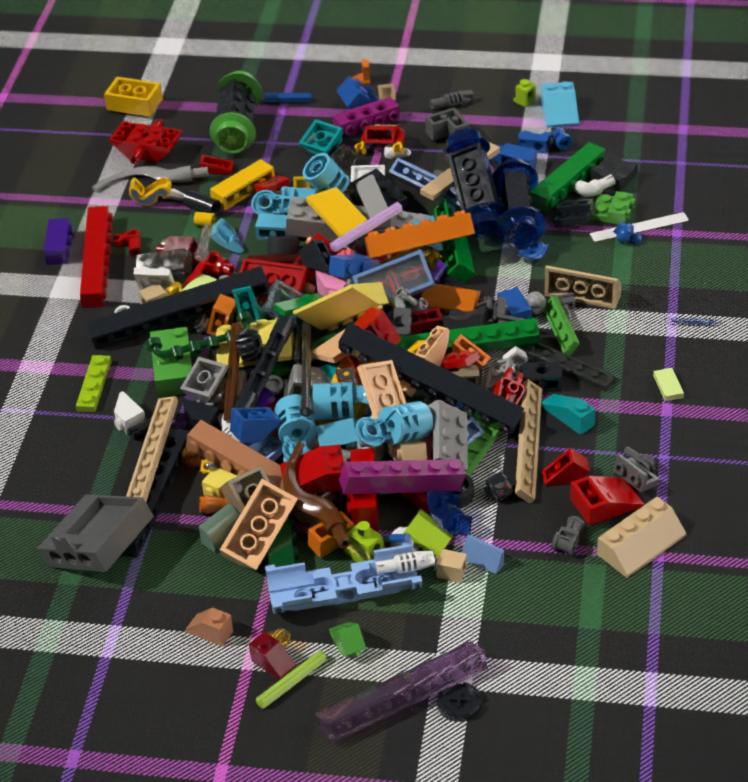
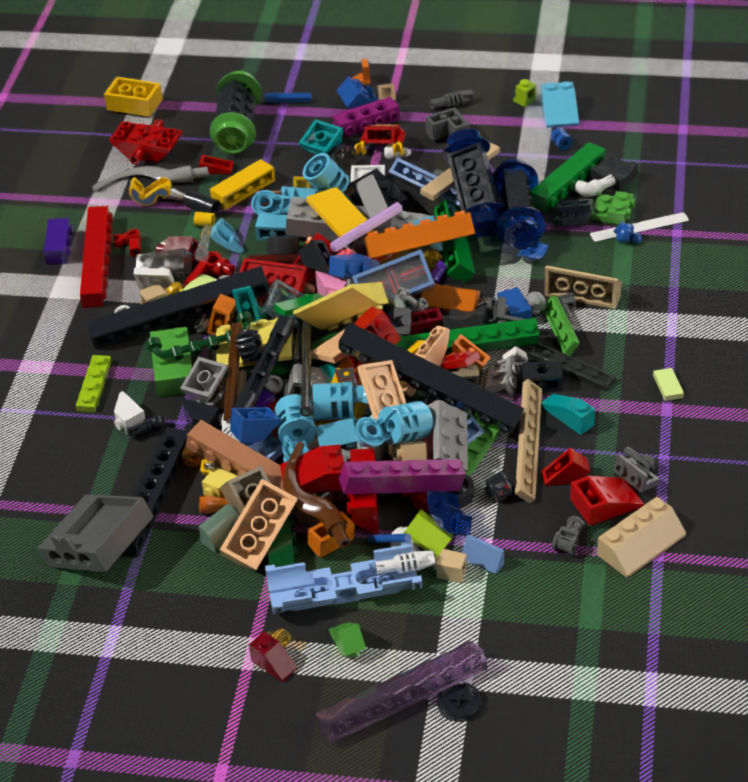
(152, 448): tan tile -> none
(211, 626): nougat slope -> none
(272, 183): red tile -> none
(291, 679): lime axle -> none
(363, 542): lime torso -> none
(509, 388): red hinge -> none
(511, 151): blue hinge -> none
(534, 141): blue leg -> none
(692, 320): blue piece -> none

